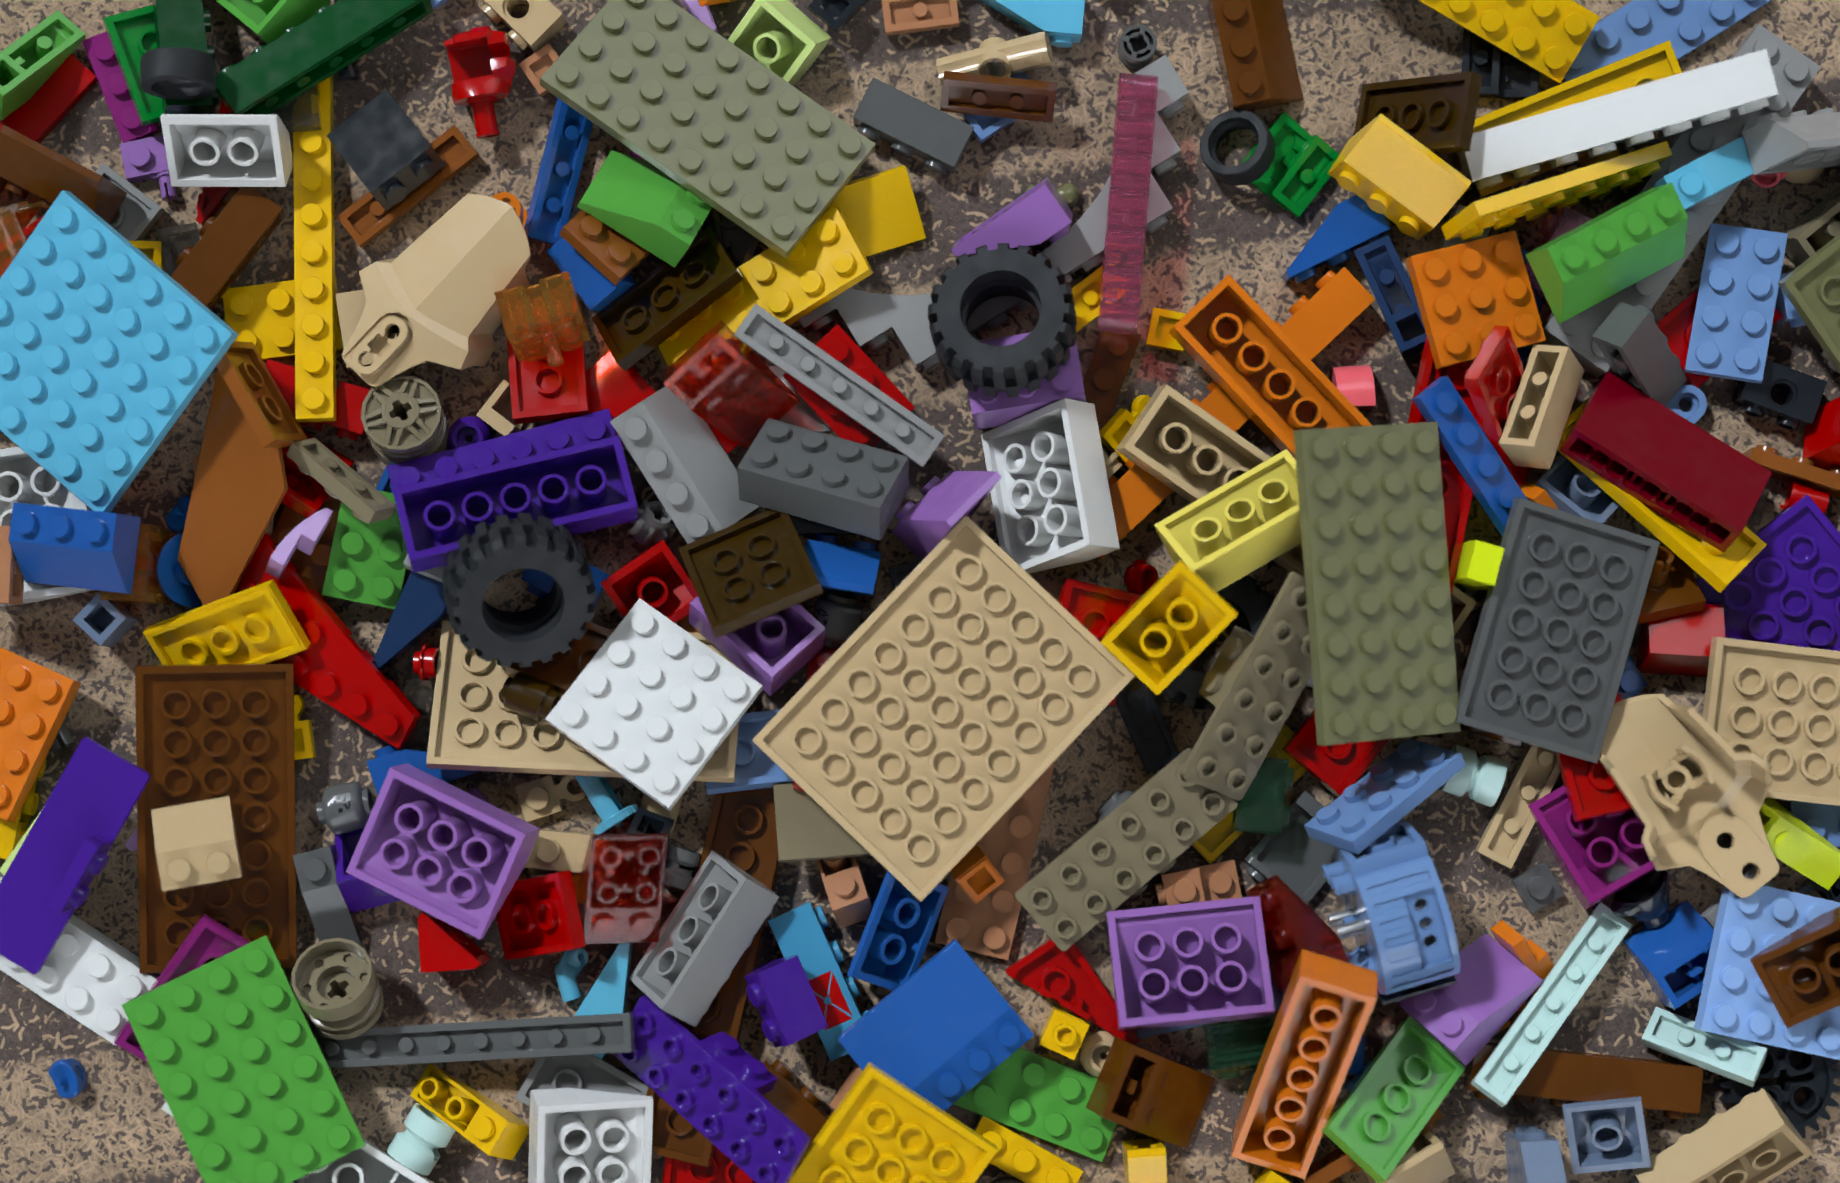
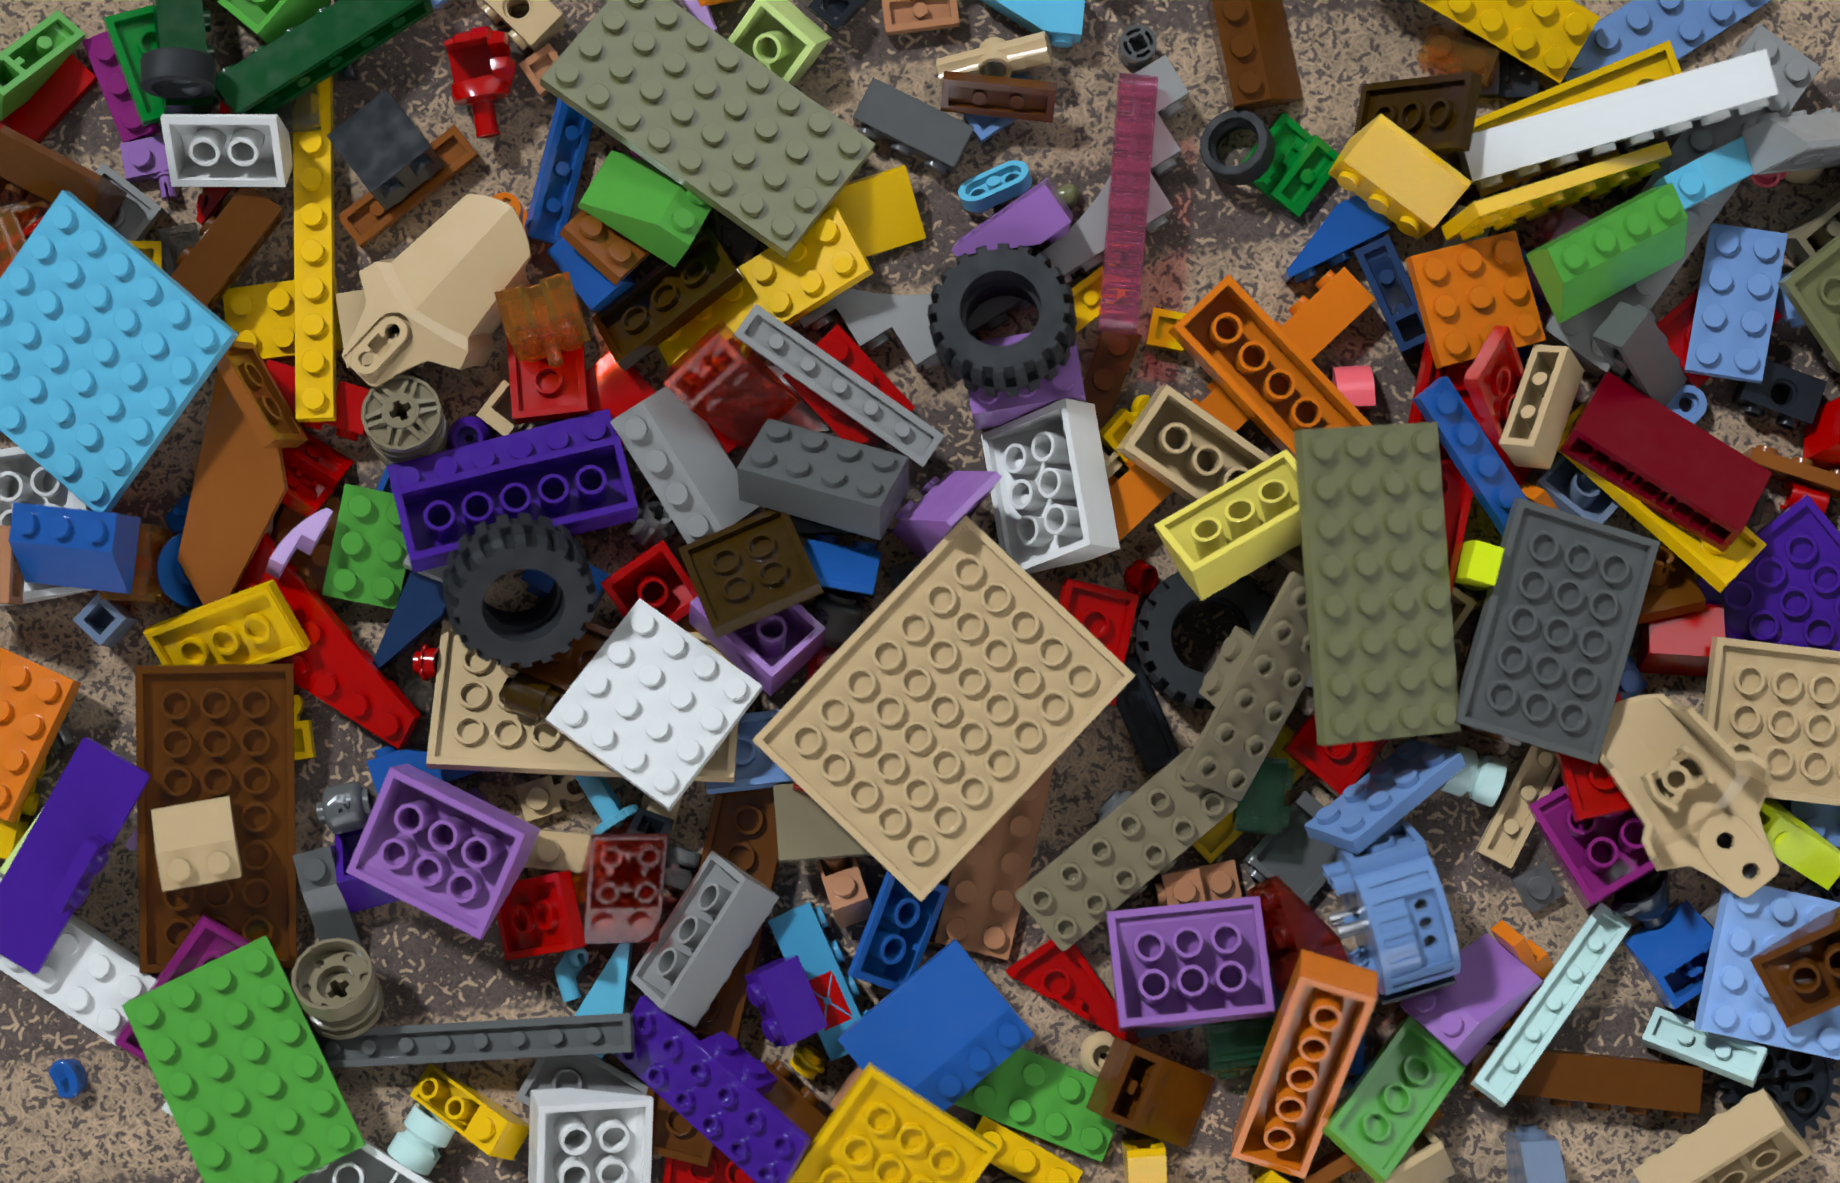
(341, 480): dark tan plate -> none
(446, 947): red slope -> none
(807, 1061): none -> yellow plate
(976, 874): orange slope -> none
(995, 186): none -> medium azure plate
(1063, 1032): yellow brick -> none
(1168, 627): yellow slope -> none
(1458, 54): none -> clear orange plate
(1606, 1135): sand blue slope -> none

